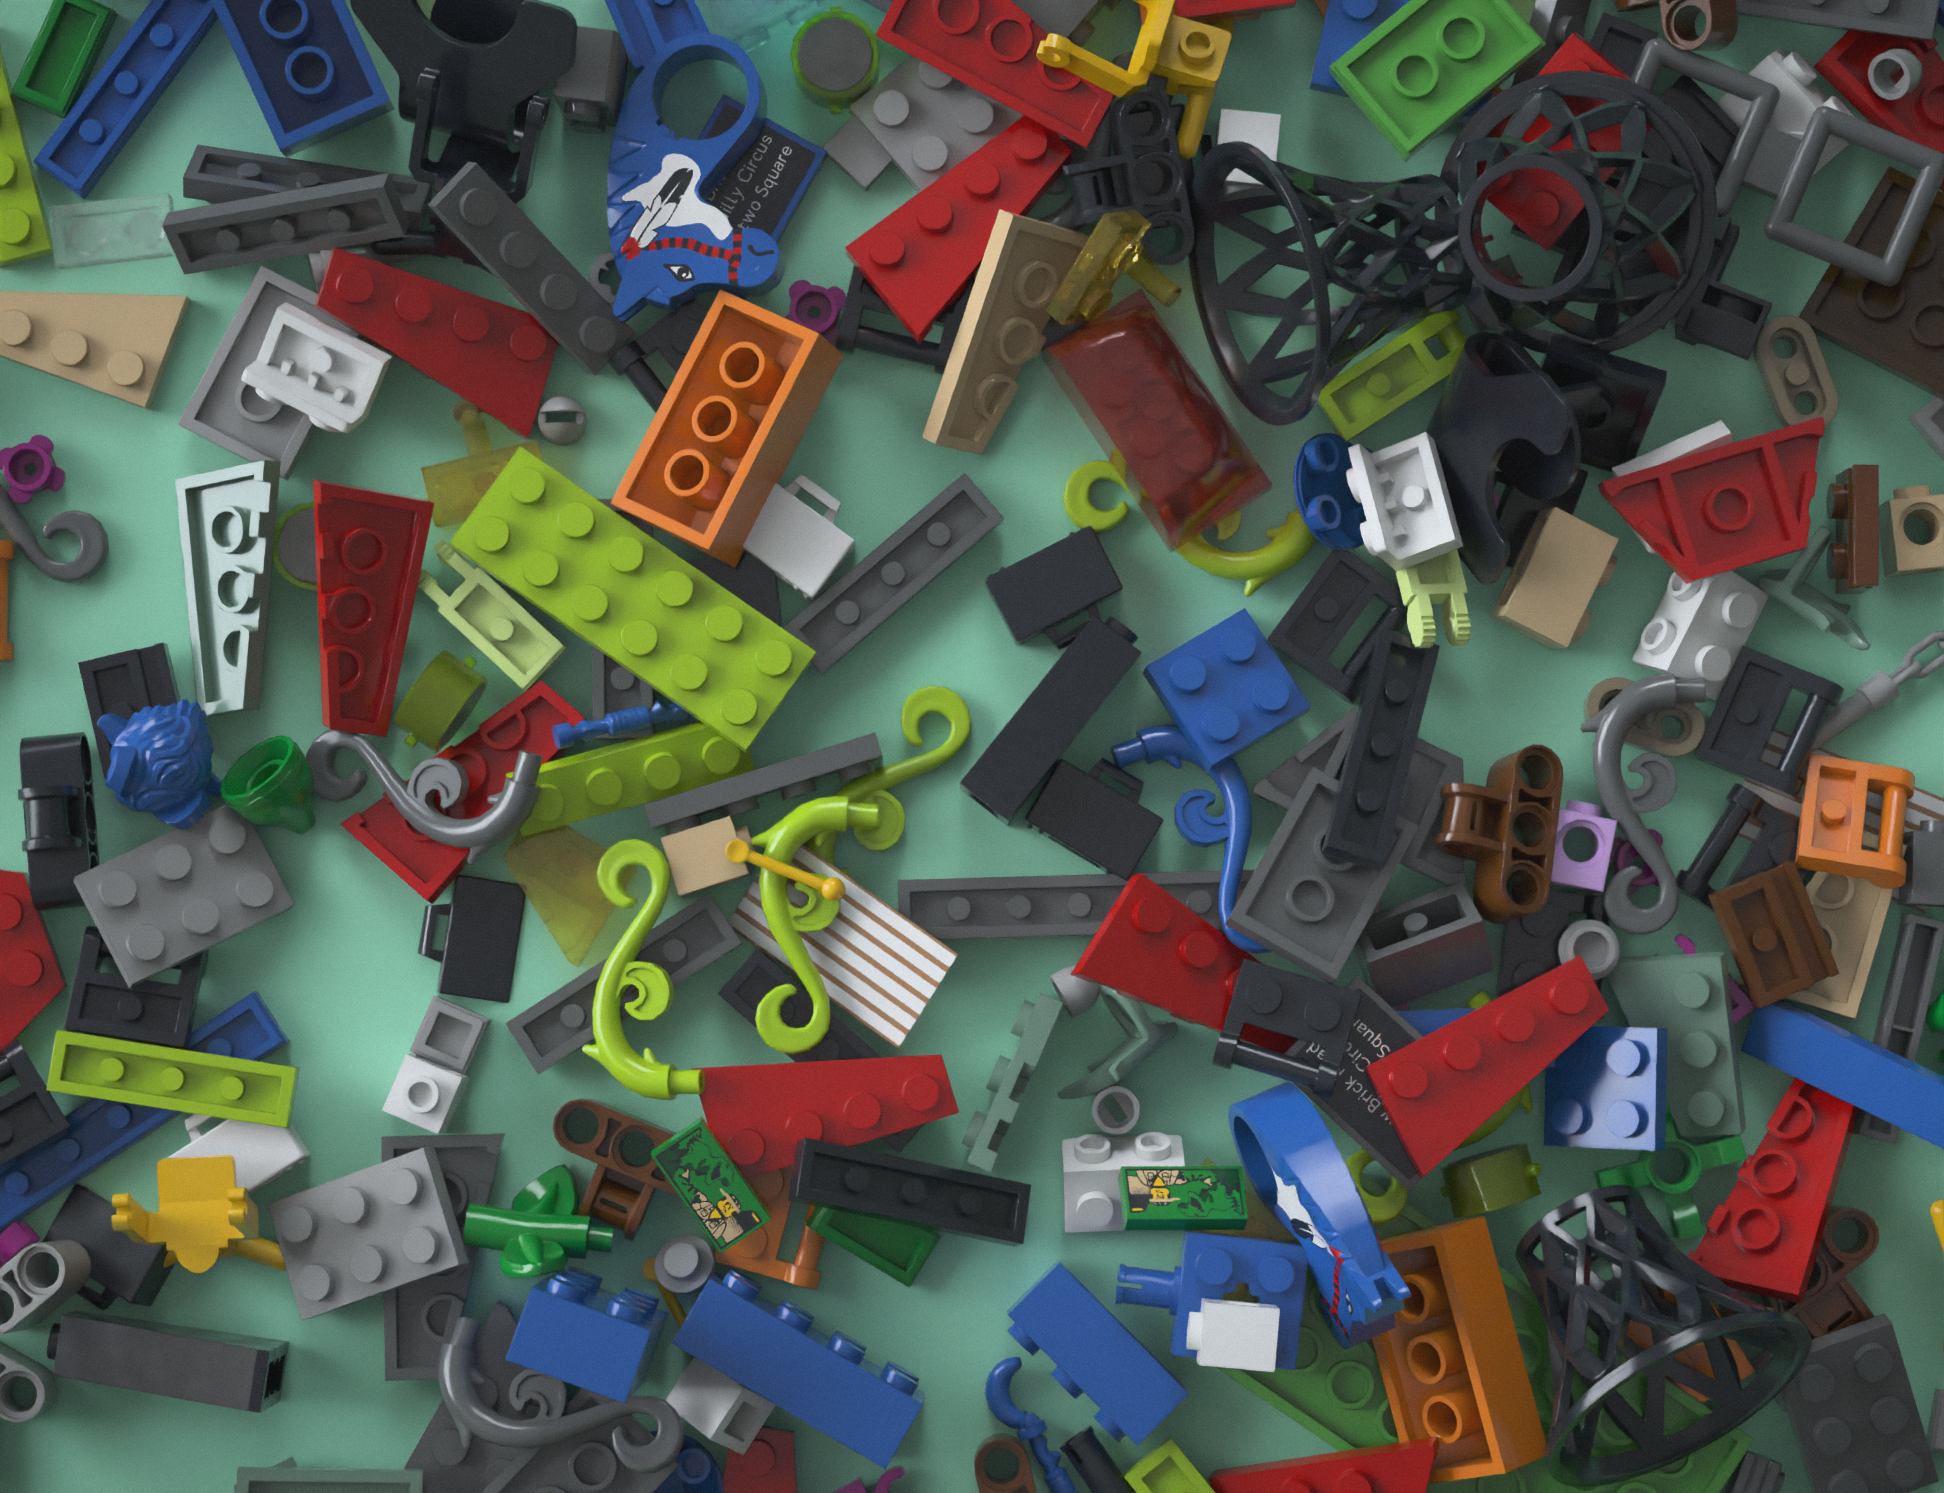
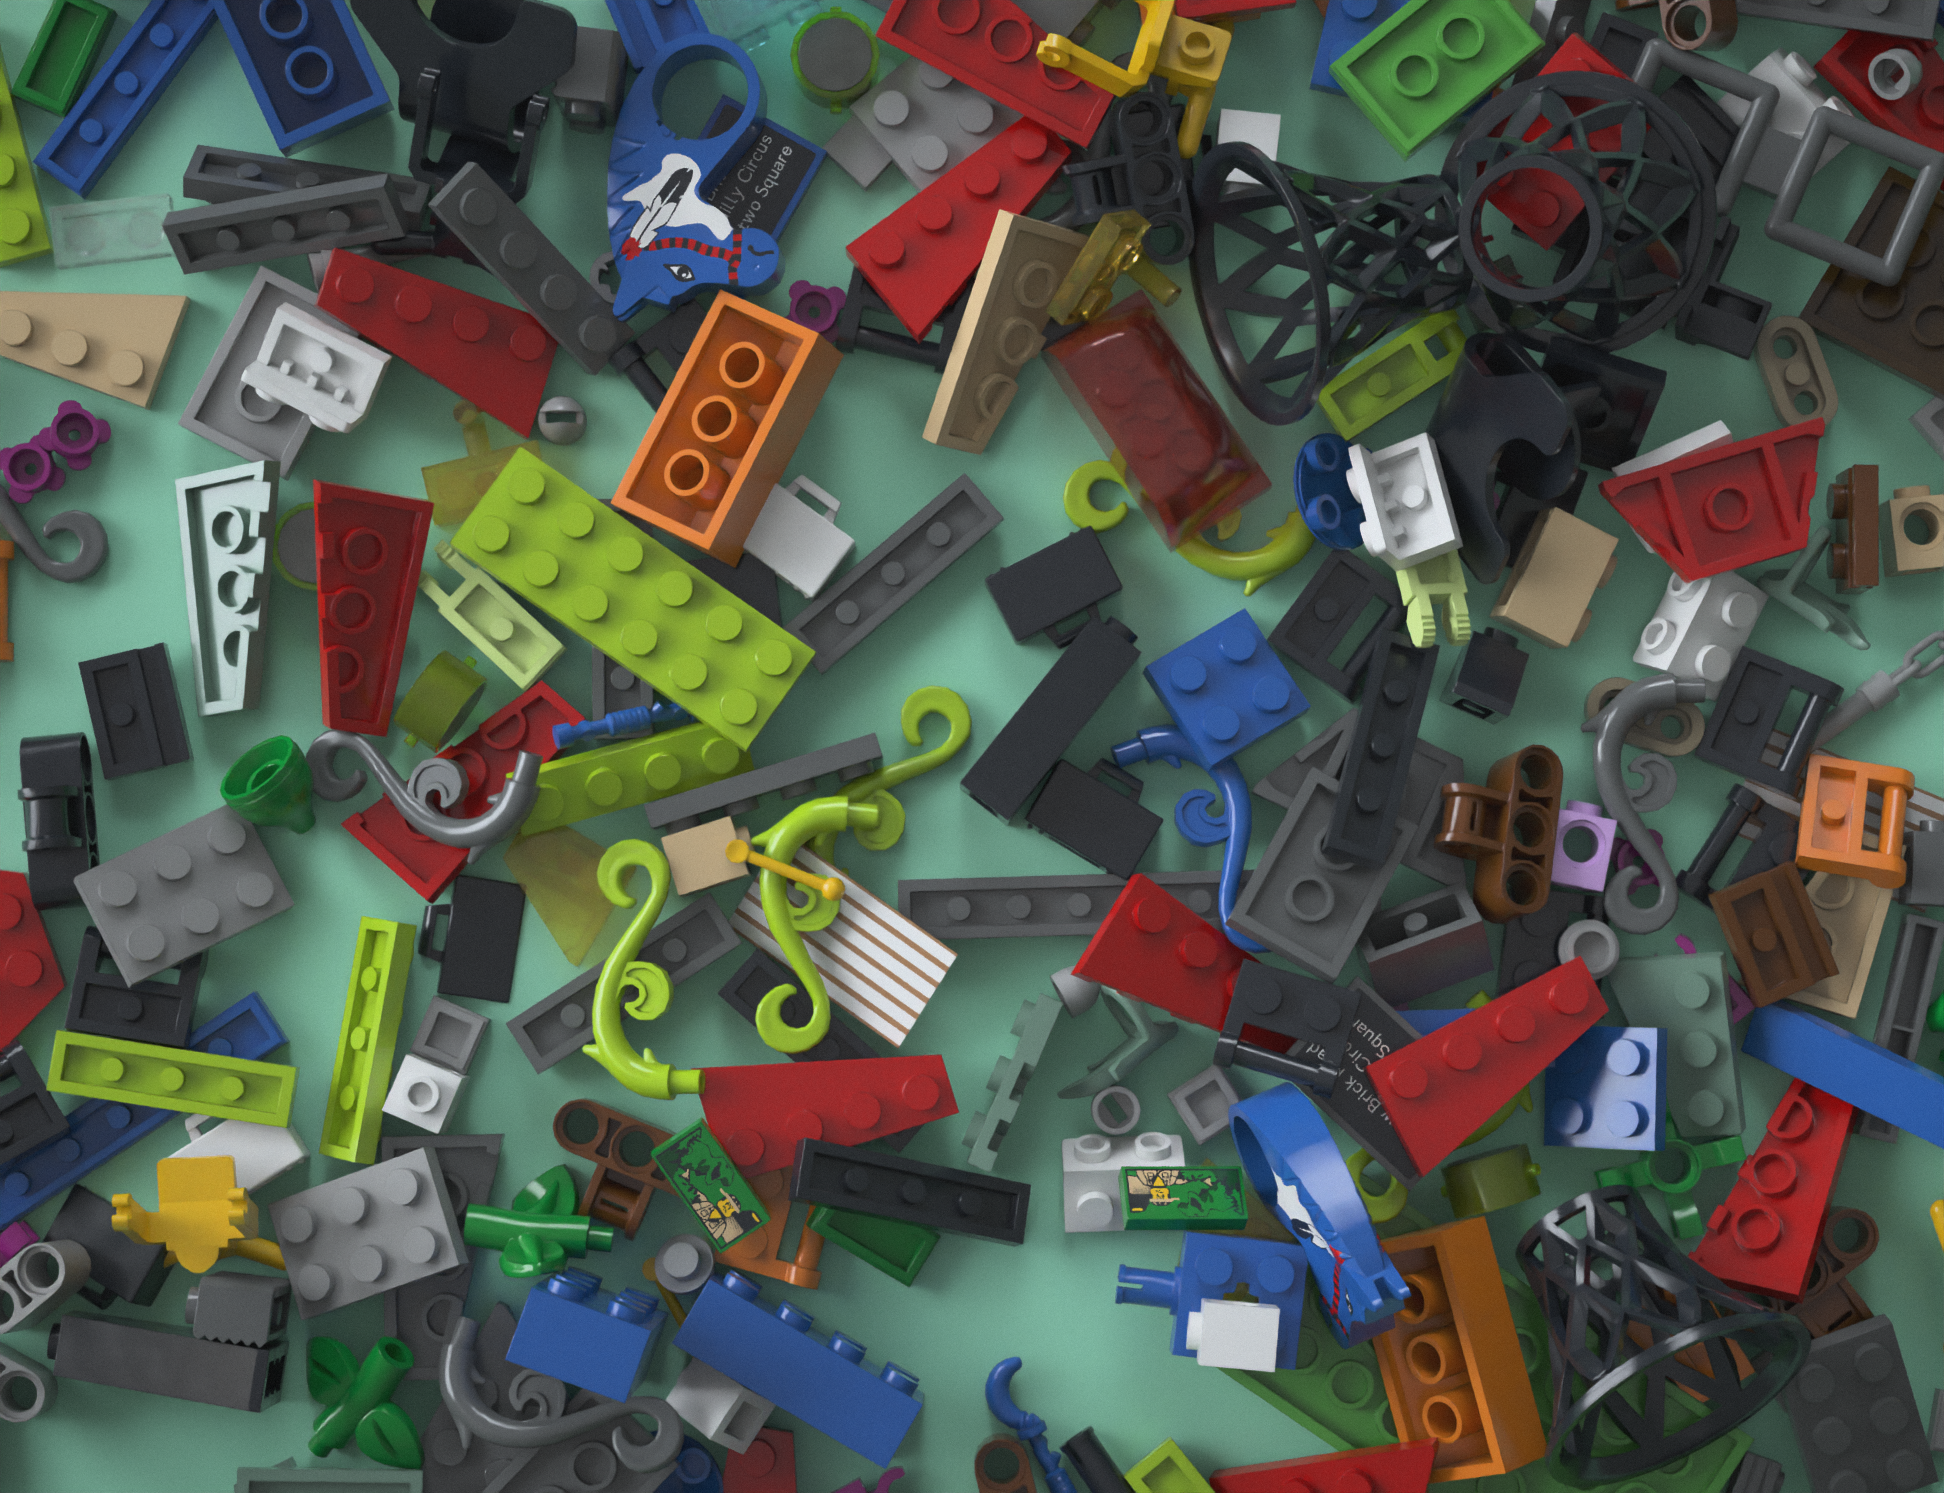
(70, 418): none -> magenta plate
(162, 762): blue hair -> none
(239, 1308): none -> dark grey brick
(361, 1402): none -> green plant
(367, 1040): none -> lime plate
(1095, 1355): blue brick -> none
(1205, 1103): none -> light grey tile
(1486, 676): none -> black slope

